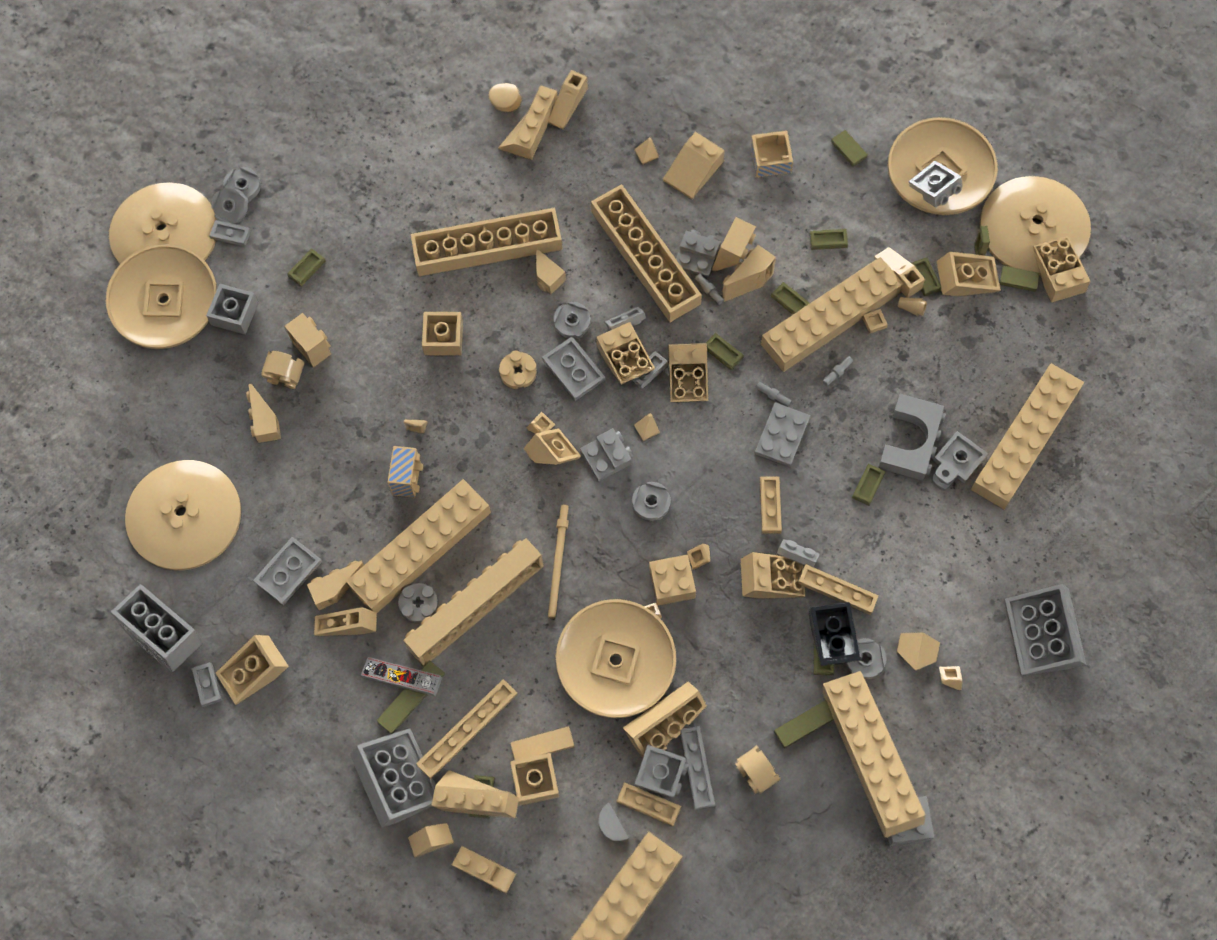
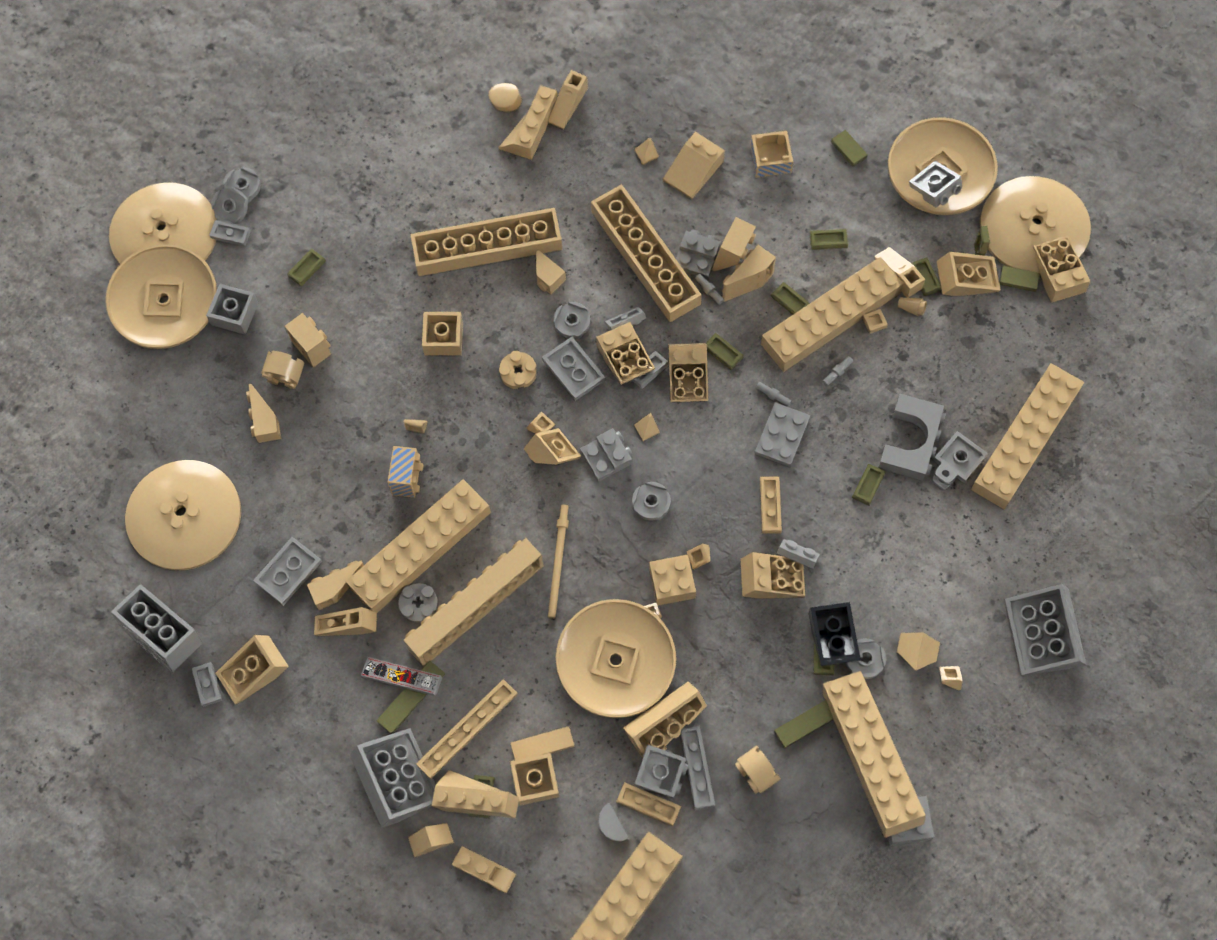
(837, 589): tan plate -> none

